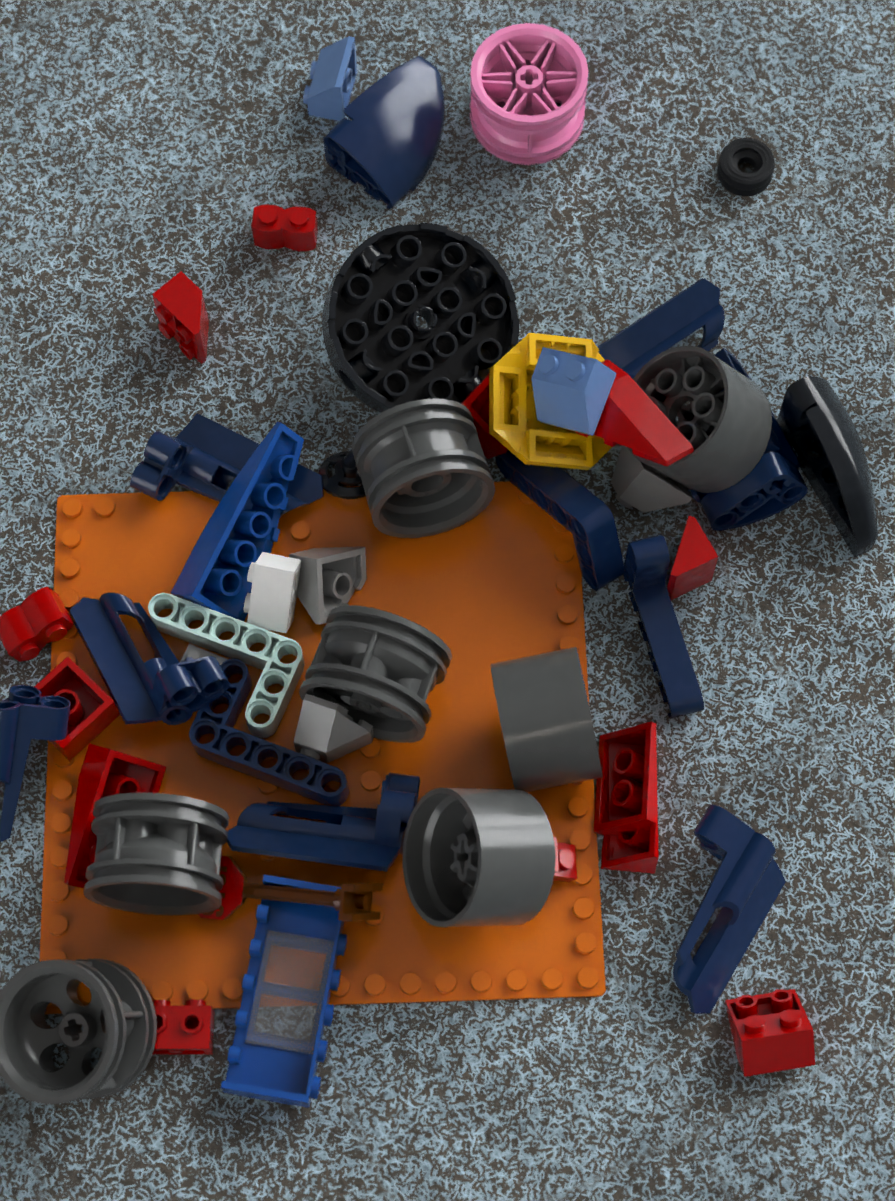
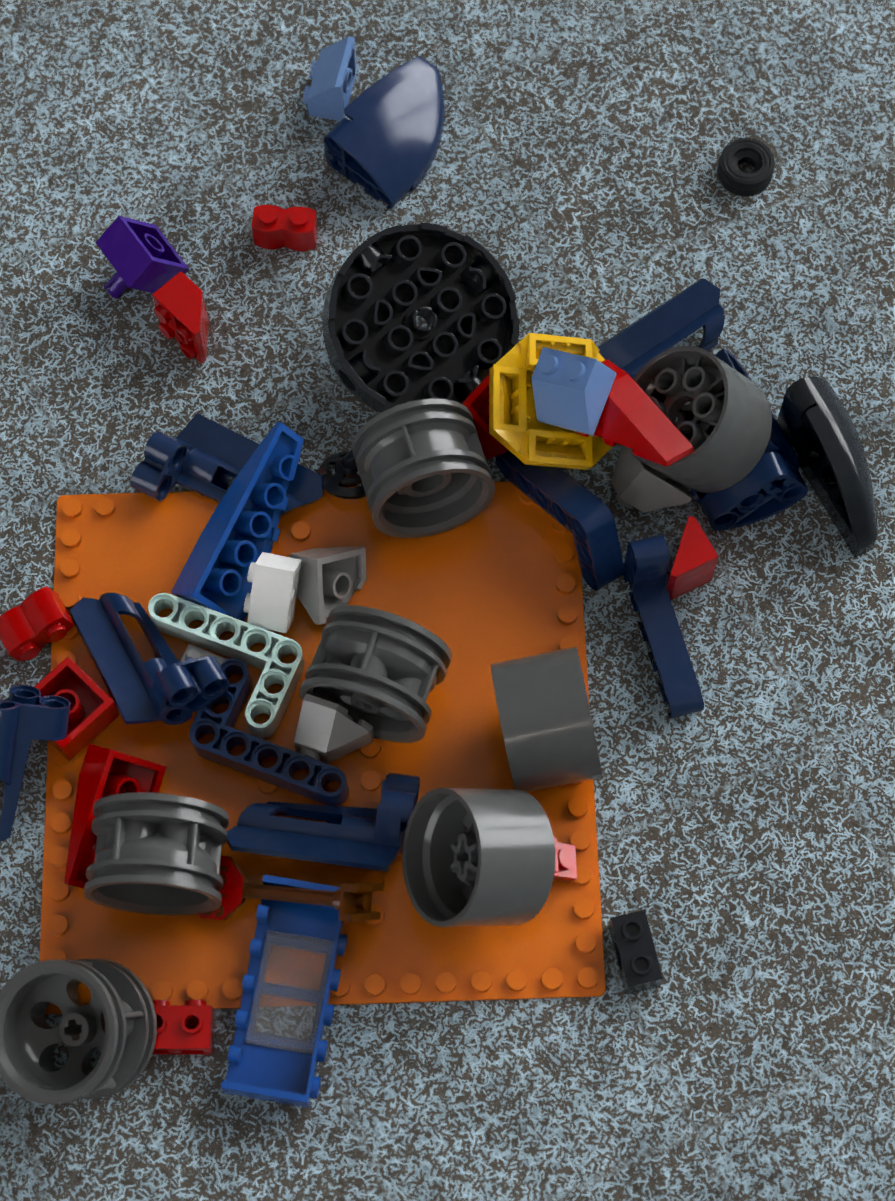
(139, 255): none -> dark purple brick
(526, 73): bright pink wheel -> none
(628, 799): red slope -> none
(635, 952): none -> black brick
(744, 888): dark blue panel -> none
(771, 1032): red slope -> none

